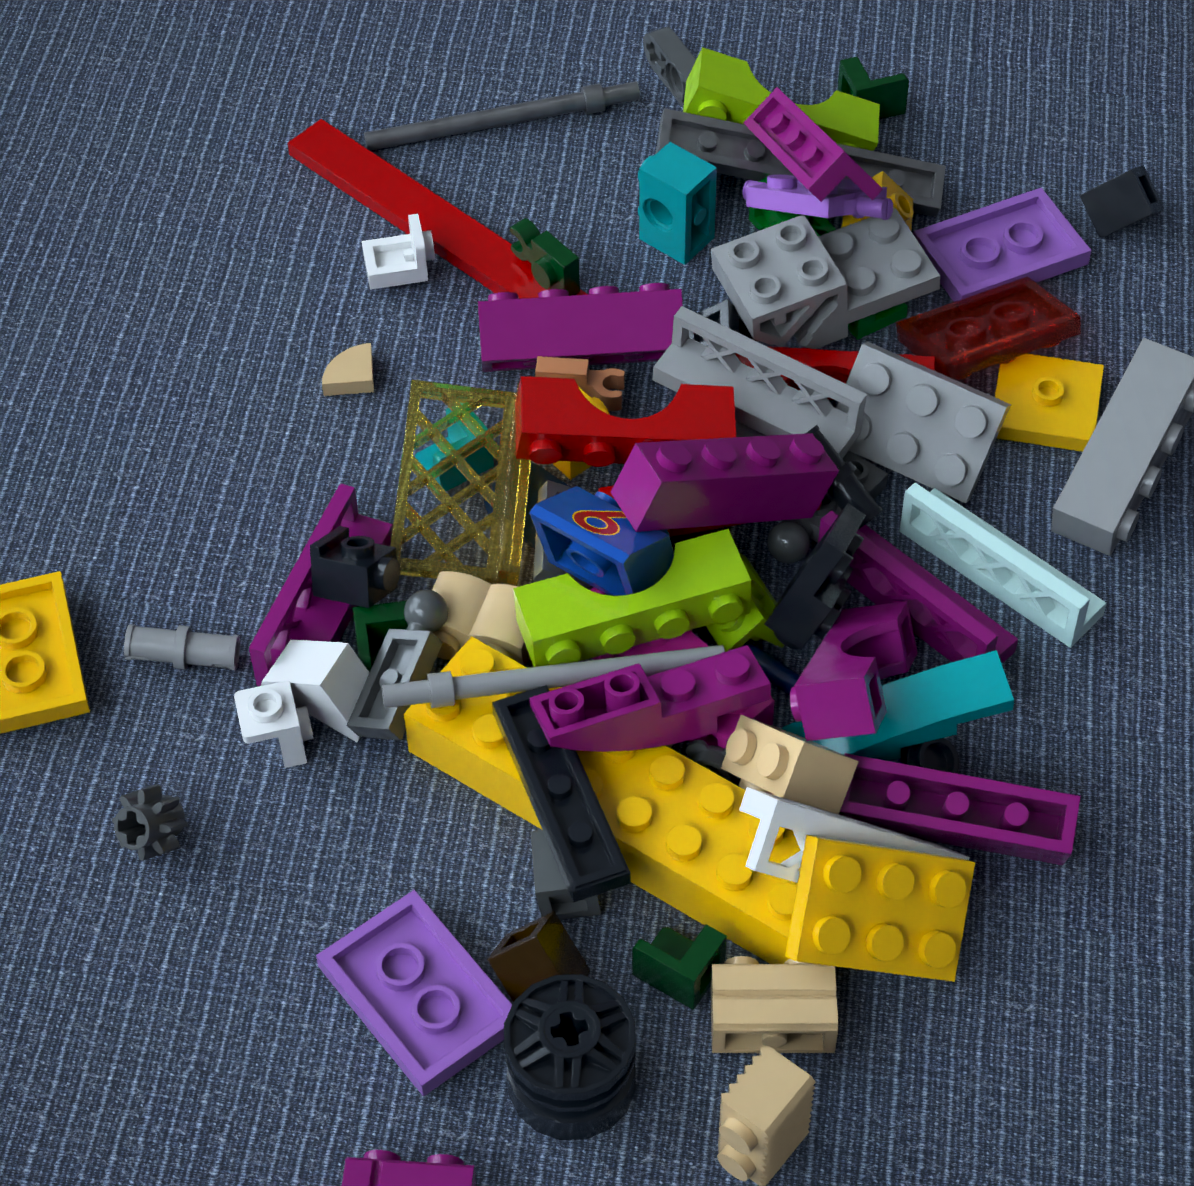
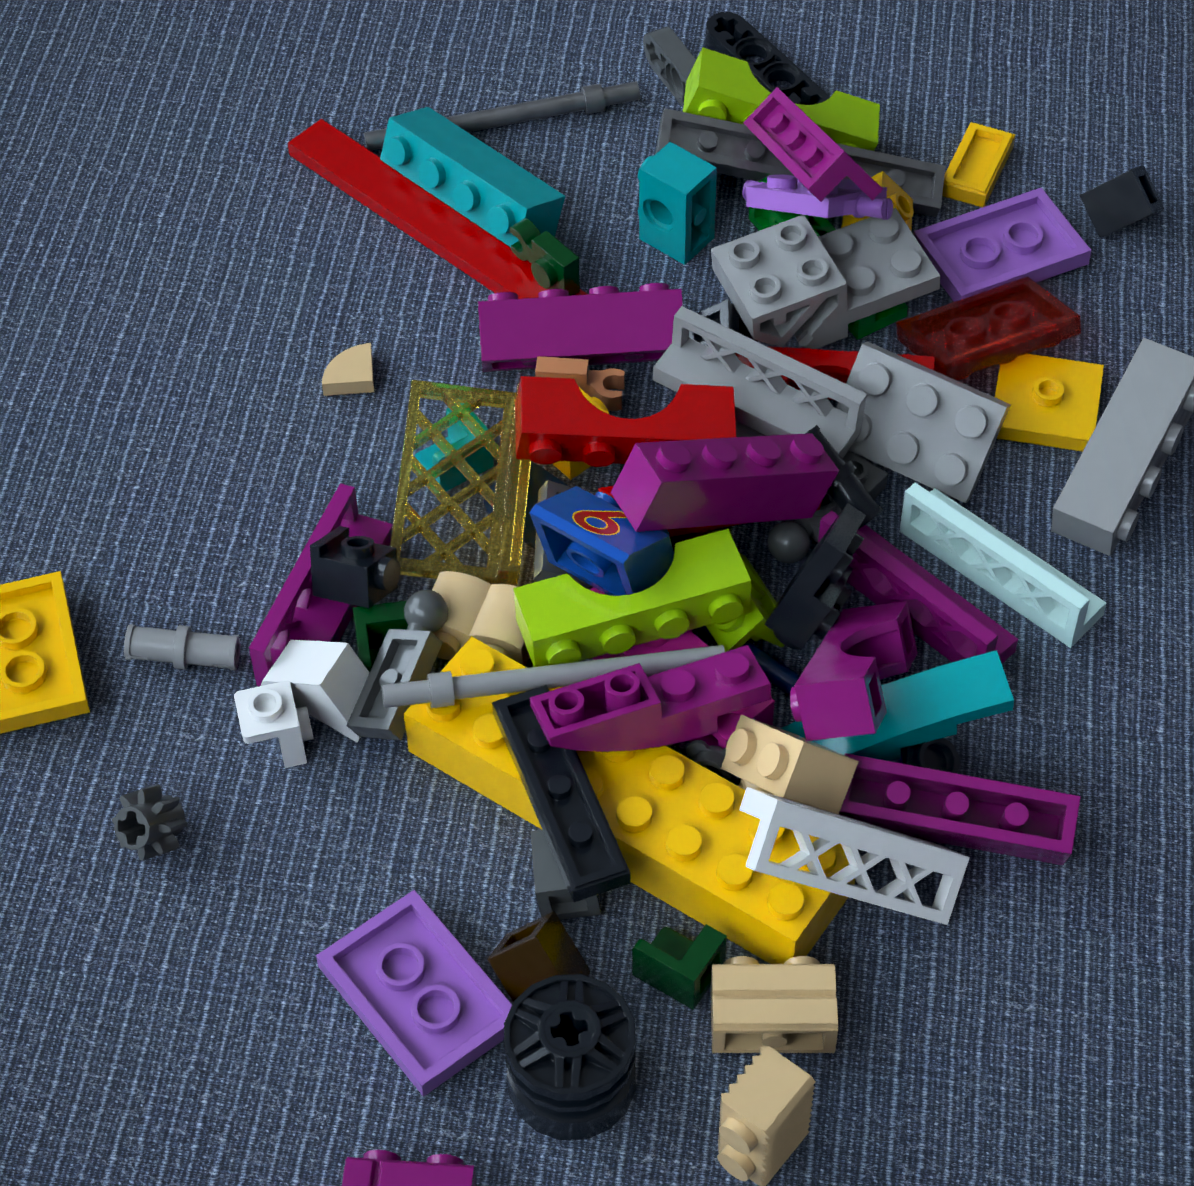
(399, 258): white bracket -> none
(469, 174): none -> teal brick
(774, 67): none -> black beam
(879, 909): yellow plate -> none
(889, 91): dark green panel -> none
(977, 164): none -> yellow tile

